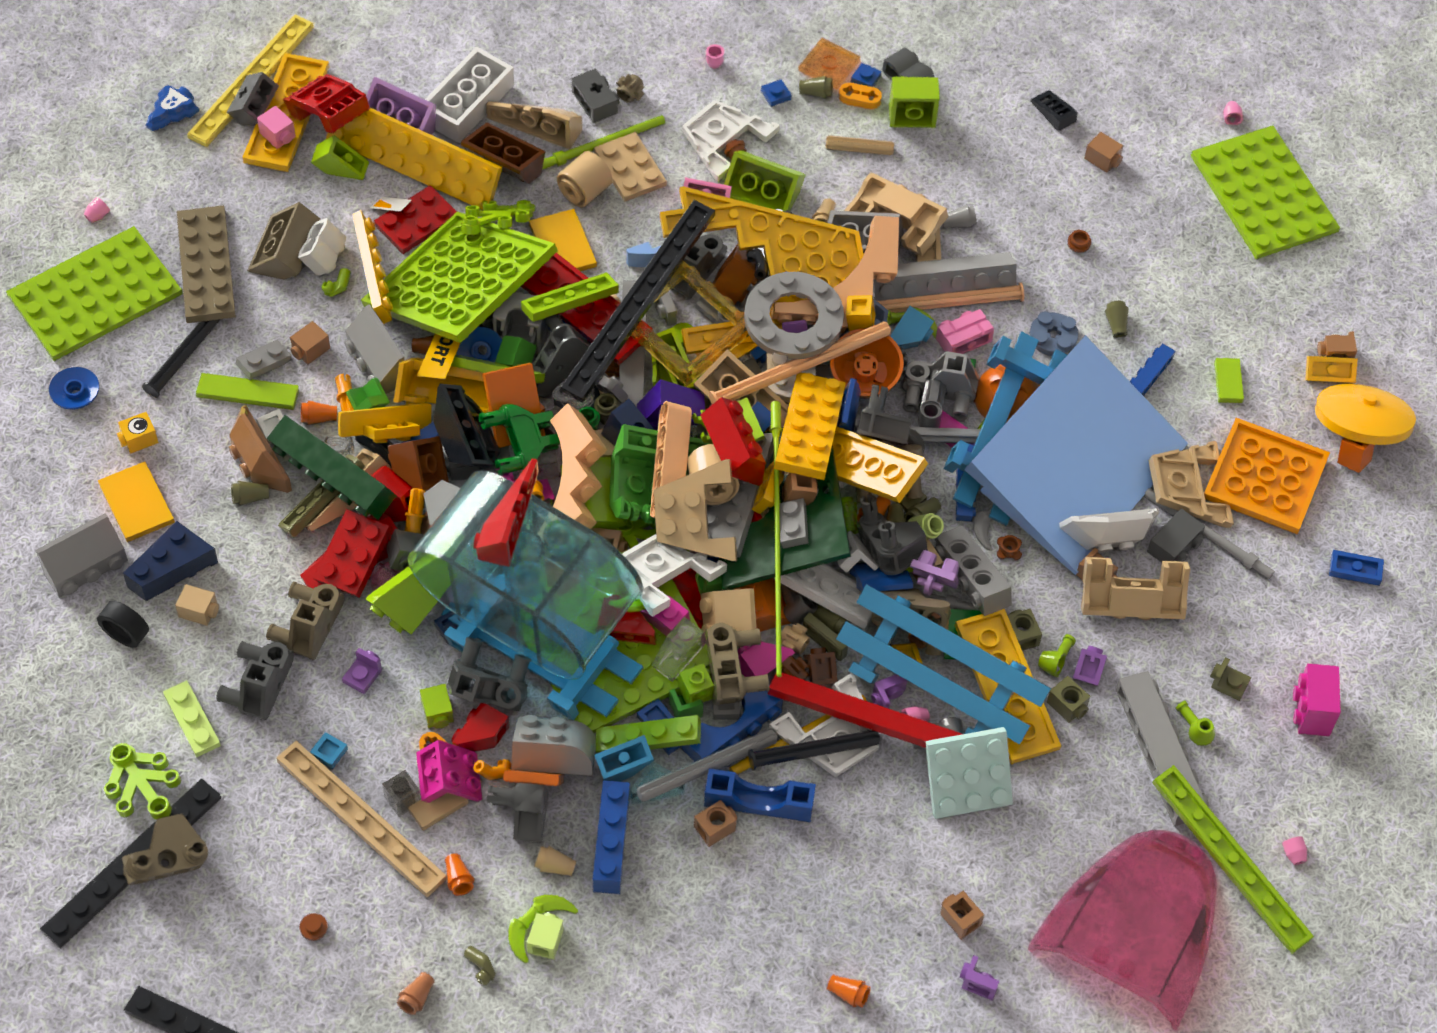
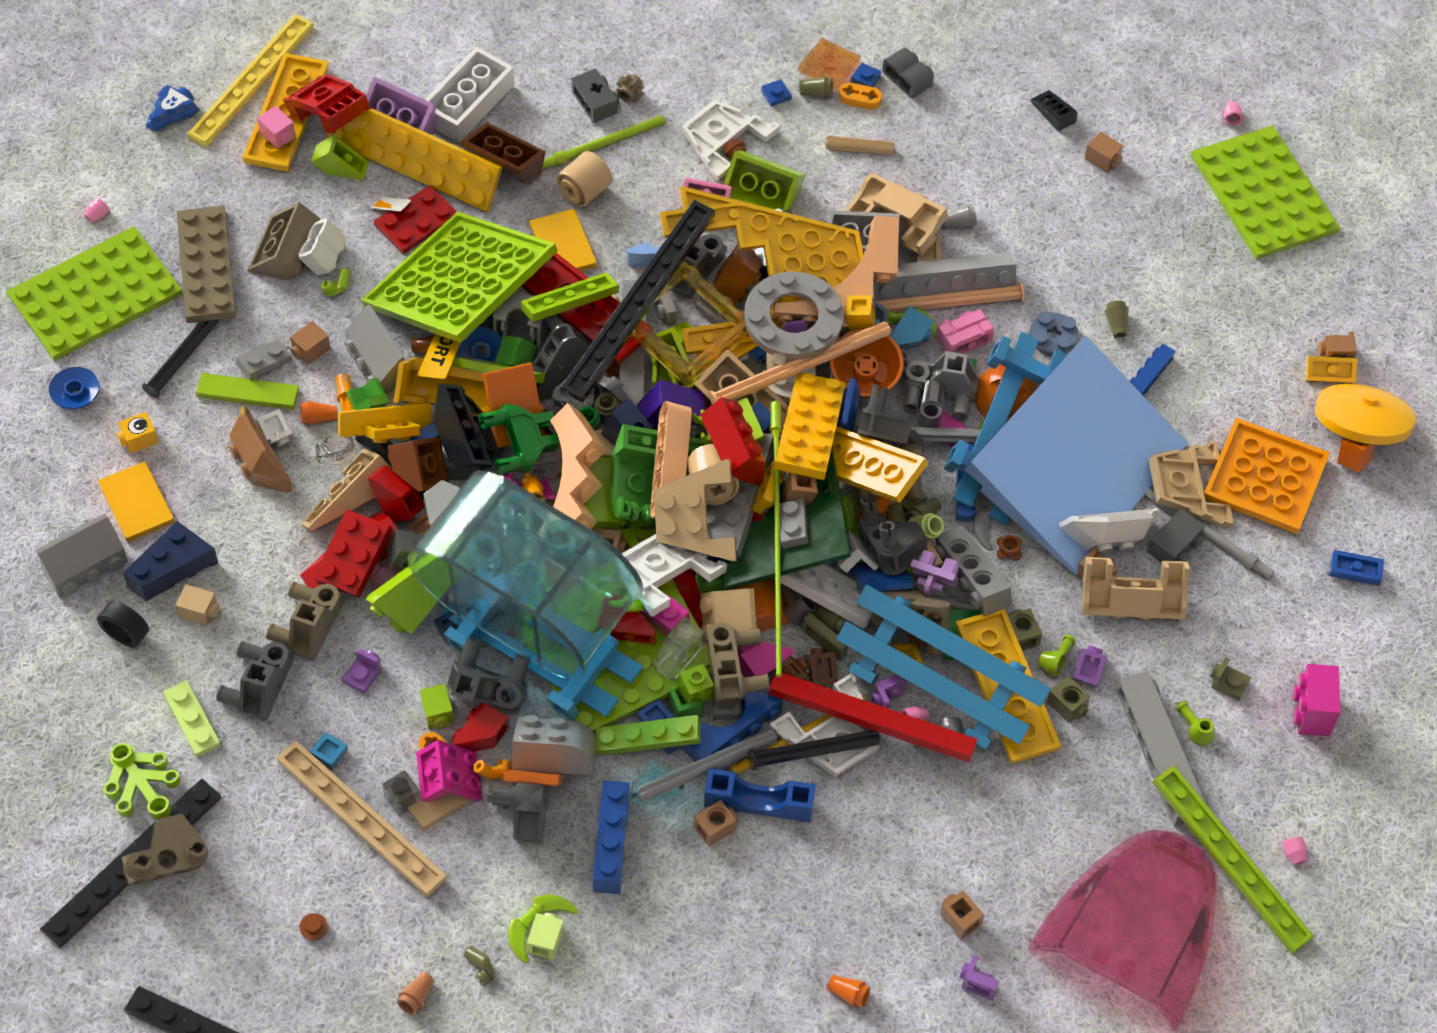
(248, 492): olive cone -> none
(252, 98): dark grey brick -> none
(311, 506): olive tile -> none
(331, 467): dark green brick -> none
(373, 270): yellow plate -> none
(415, 511): light orange axle -> none
(458, 876): orange cone -> none
(491, 212): lime plant -> none
(503, 526): red wedge -> none
(542, 122): tan wedge -> none
(555, 862): tan cone -> none
(624, 760): dark azure slope -> none
(631, 166): tan plate -> none
(715, 55): bright pink hose -> none
(760, 263): black arm -> none
(795, 638): tan gear -> none
(823, 212): tan cone -> none
(914, 102): lime brick -> none
(969, 772): light aqua plate -> none
(1079, 241): dark orange plate -> none
(1229, 380): lime tile -> none

